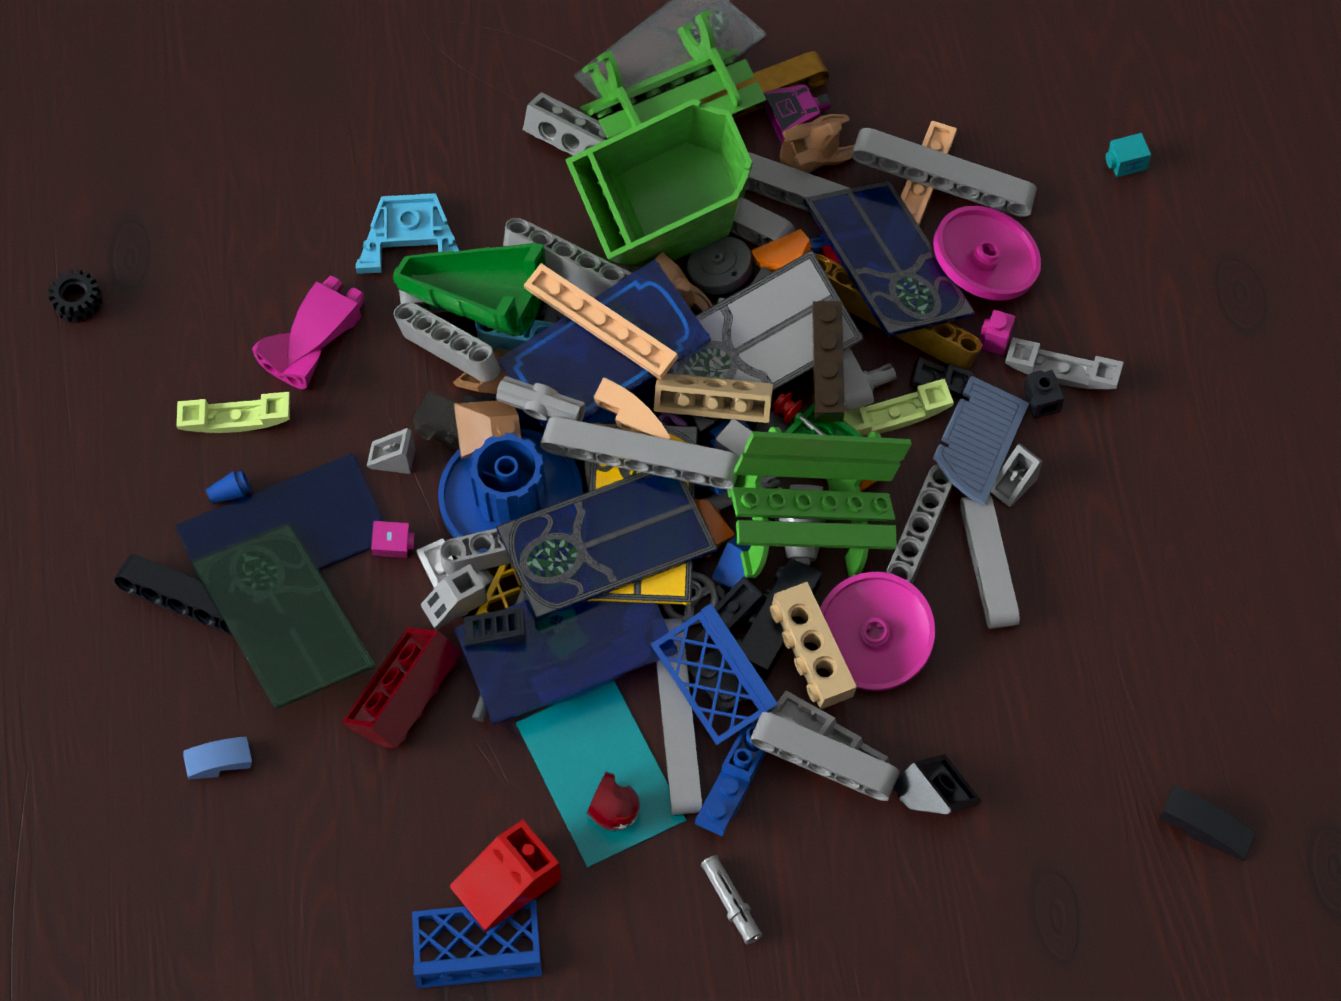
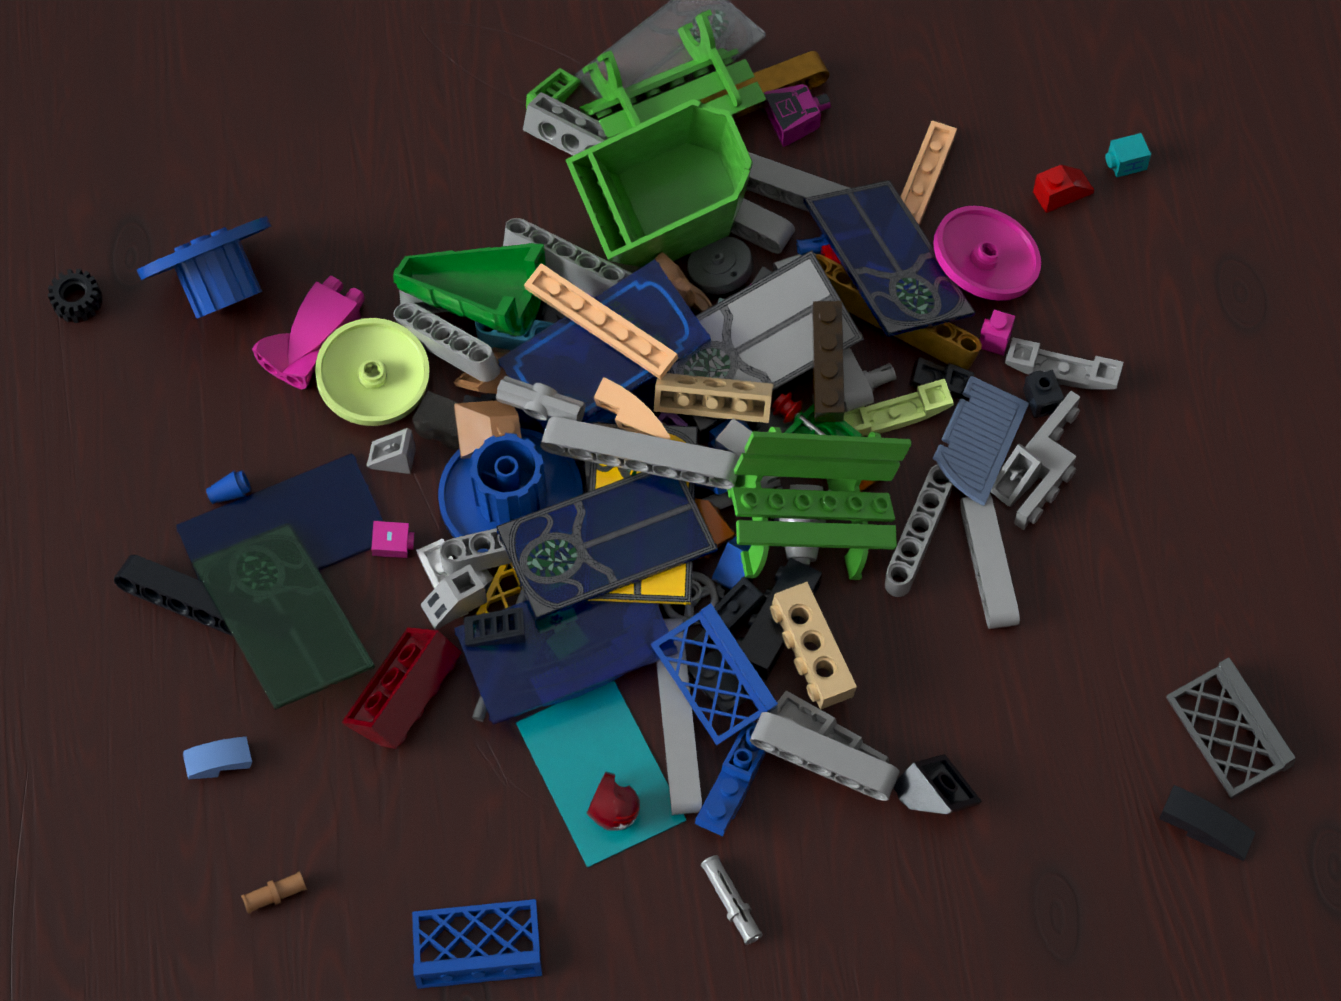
(212, 268): none -> blue piece
(233, 416): yellowish green slope -> none
(273, 892): none -> medium nougat pin
(372, 371): none -> yellowish green dish
(405, 222): medium azure wing -> none
(506, 876): red slope -> none
(552, 82): none -> bright green slope
(782, 250): orange slope -> none
(815, 144): medium nougat piece -> none
(880, 629): dark pink dish -> none
(944, 172): light grey beam -> none
(1056, 461): none -> light grey bracket
(1060, 187): none -> red slope
(1253, 714): none -> dark grey fence

